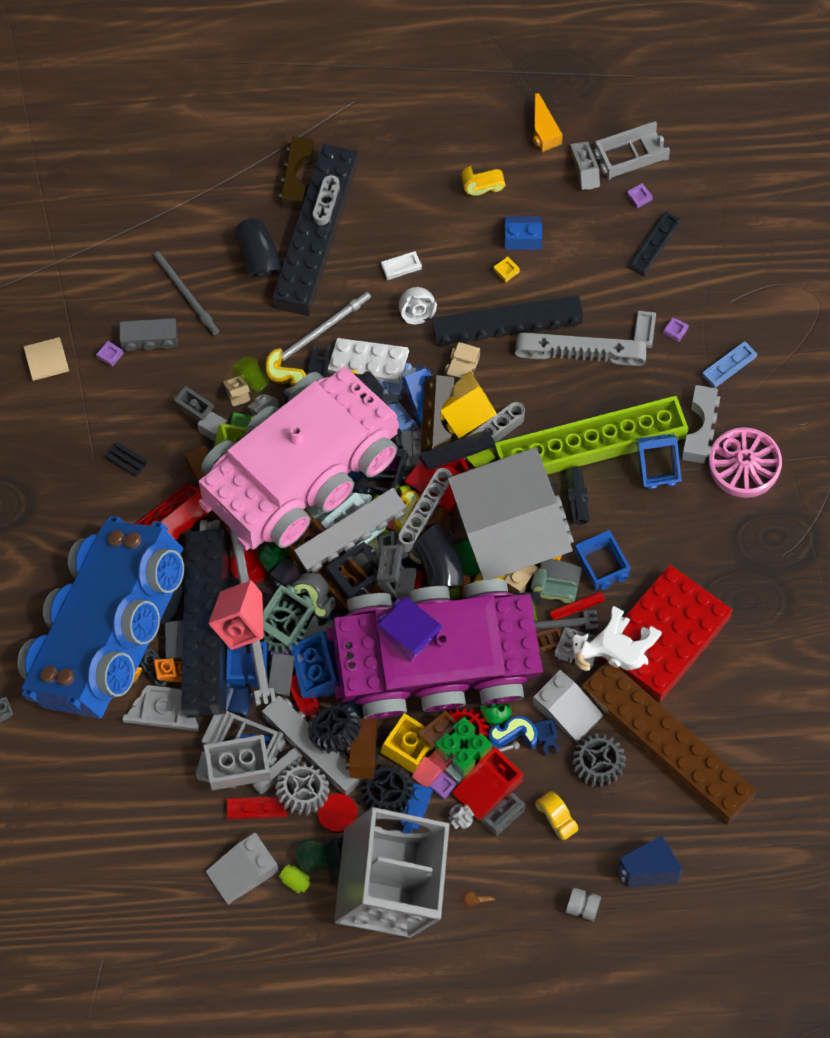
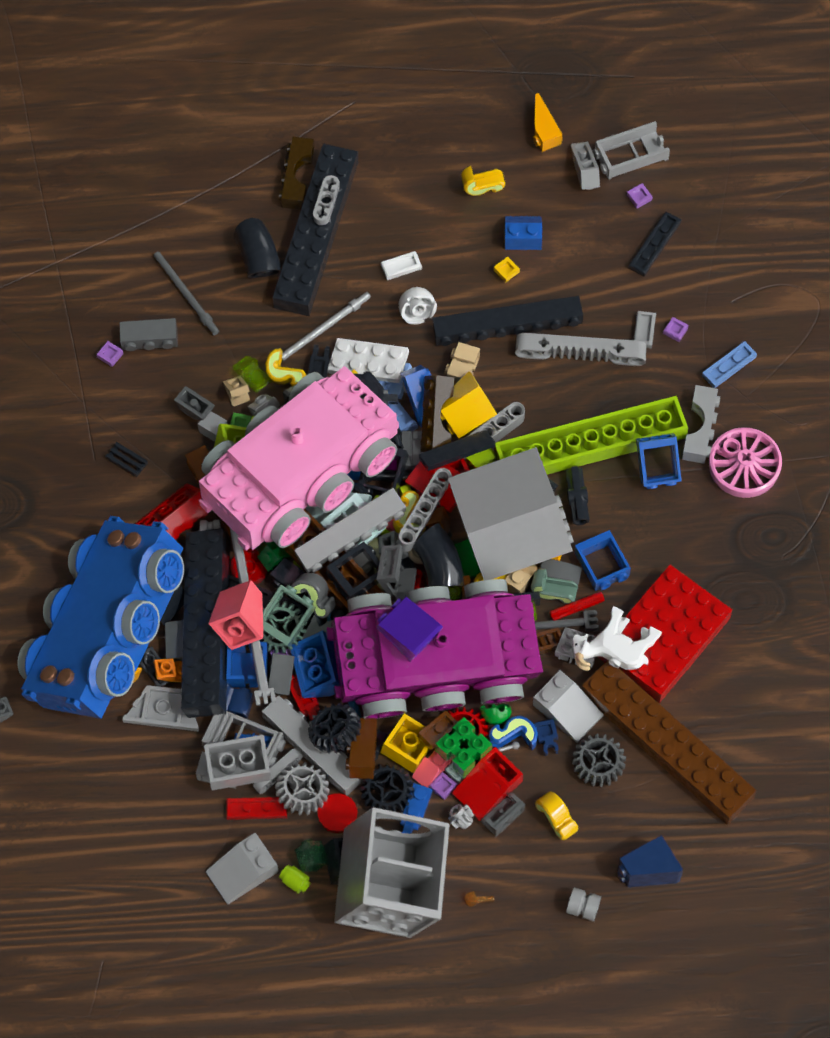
(46, 358): tan slope -> none

